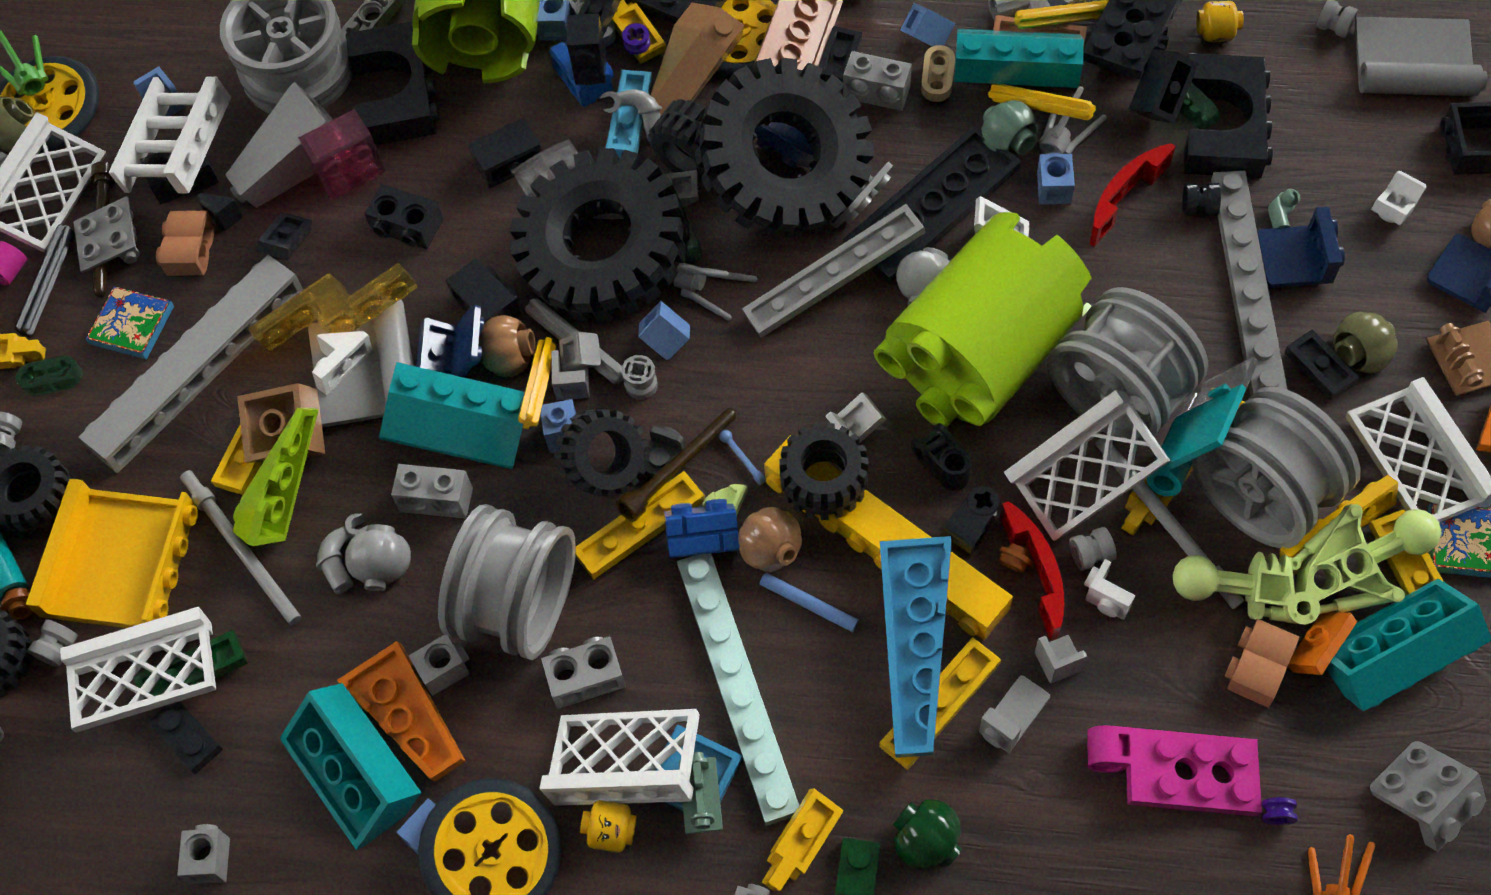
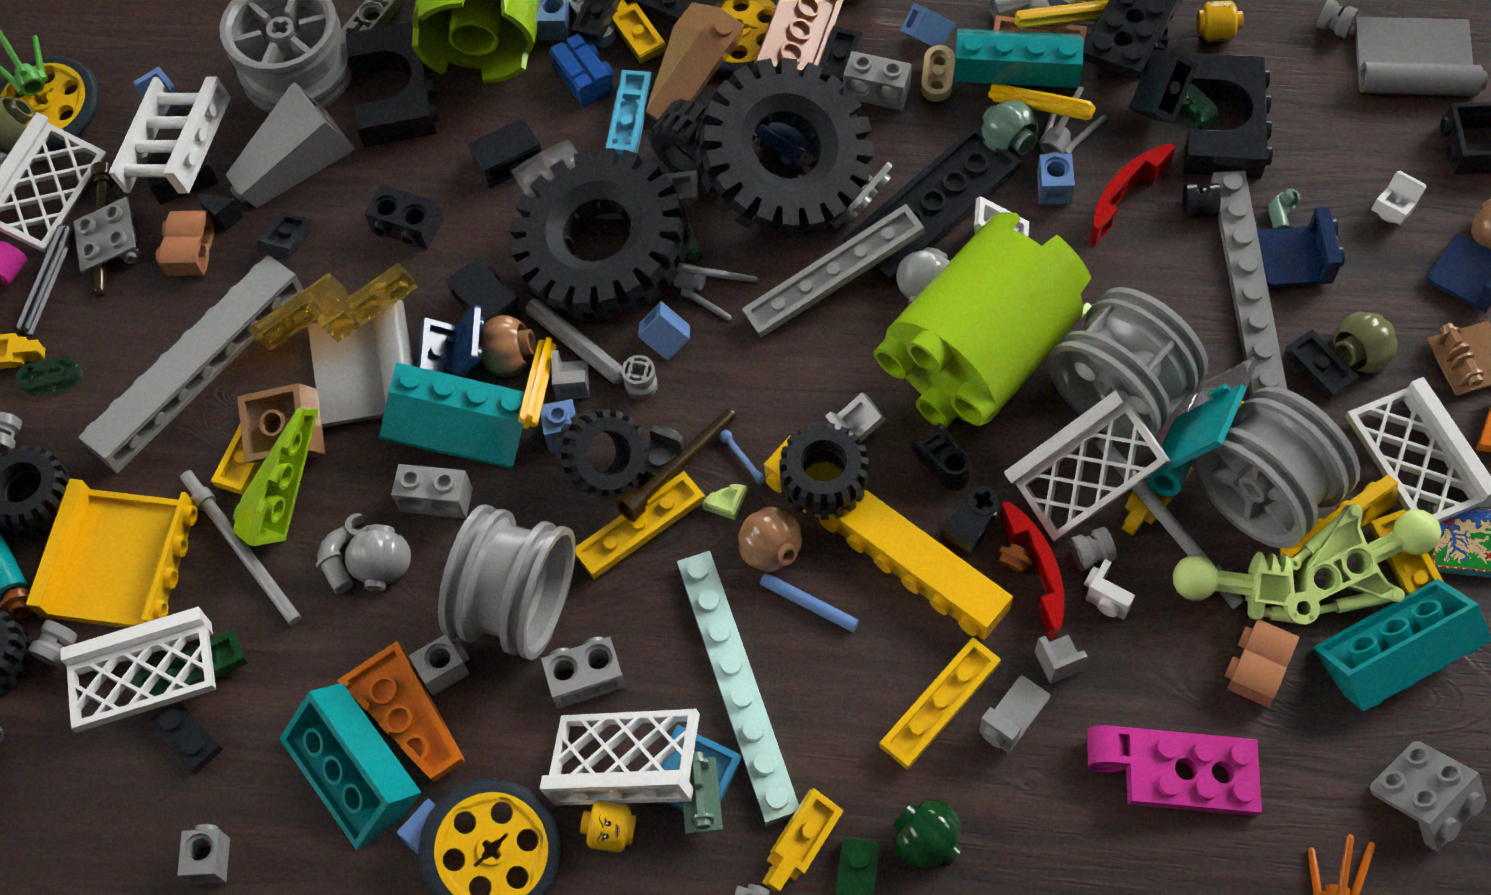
(129, 322): tile -> none
(342, 154): clear pink brick -> none
(343, 355): white slope -> none
(579, 351): light grey slope -> none
(586, 49): black brick -> none
(637, 31): dark purple bush -> none
(641, 100): light grey piece -> none
(701, 529): blue brick -> none
(915, 610): dark azure wing -> none
(1279, 811): dark purple bush -> none
(1322, 643): orange plate -> none

